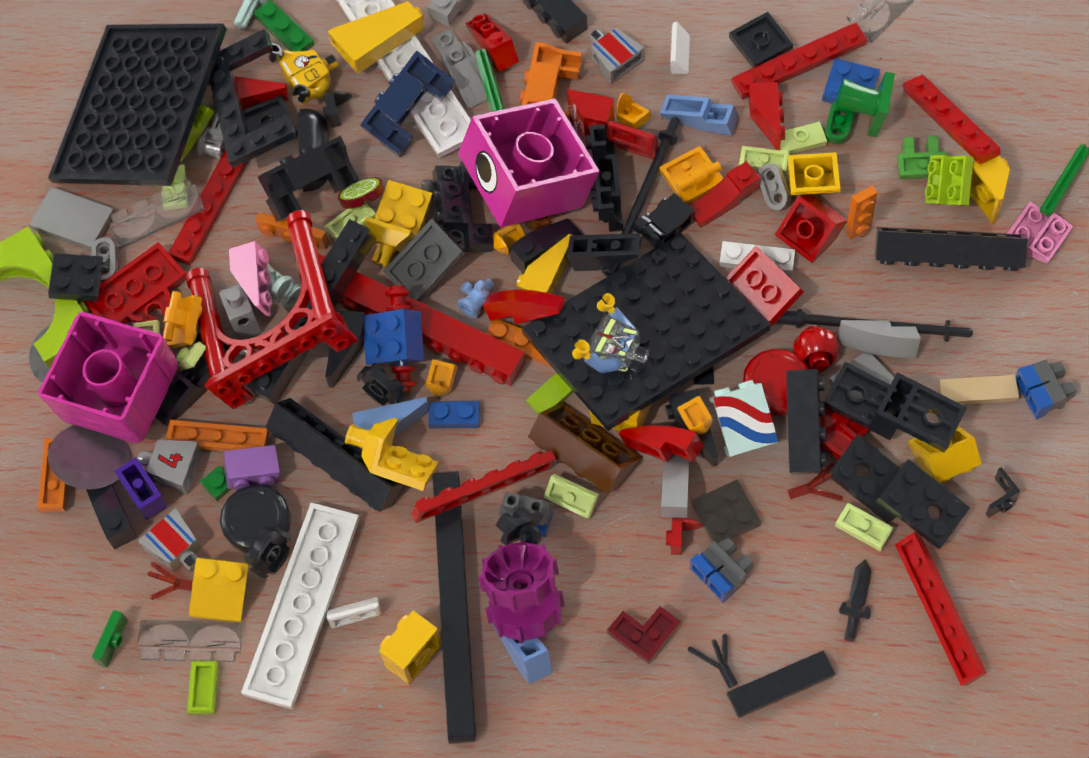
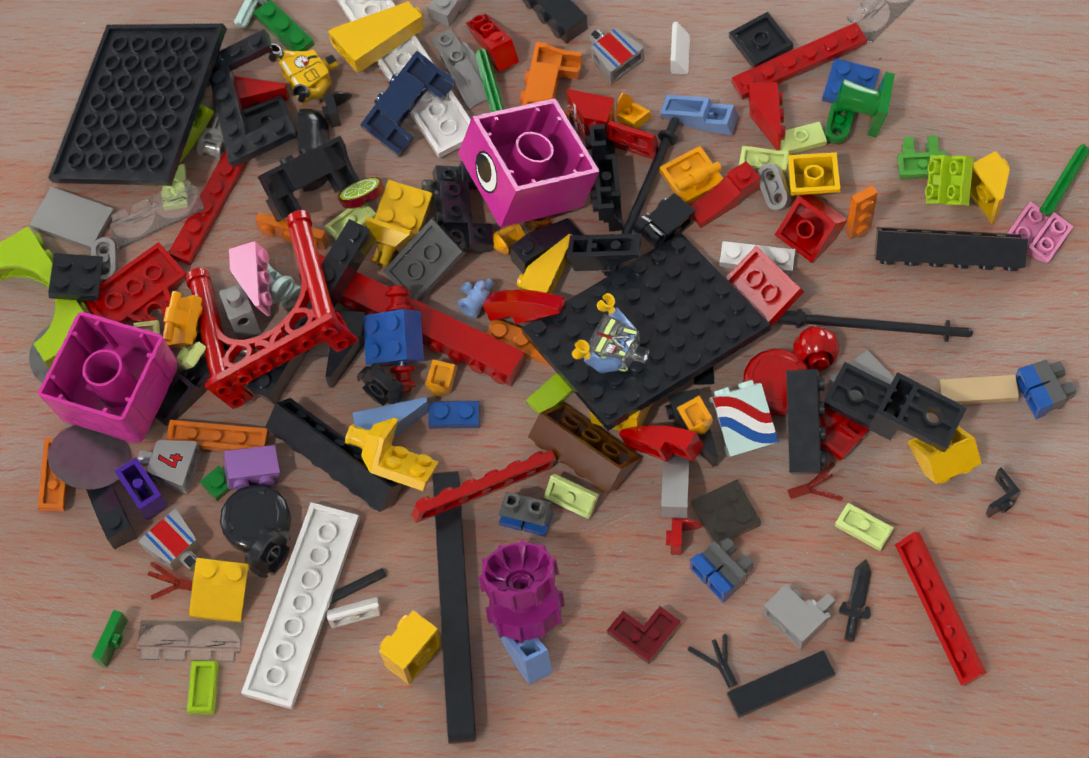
(358, 585): none -> black bar
(520, 526): black hips -> none
(795, 618): none -> light grey hinge
(879, 338): light grey slope -> none
(898, 491): black bracket -> none
(951, 119): red plate -> none

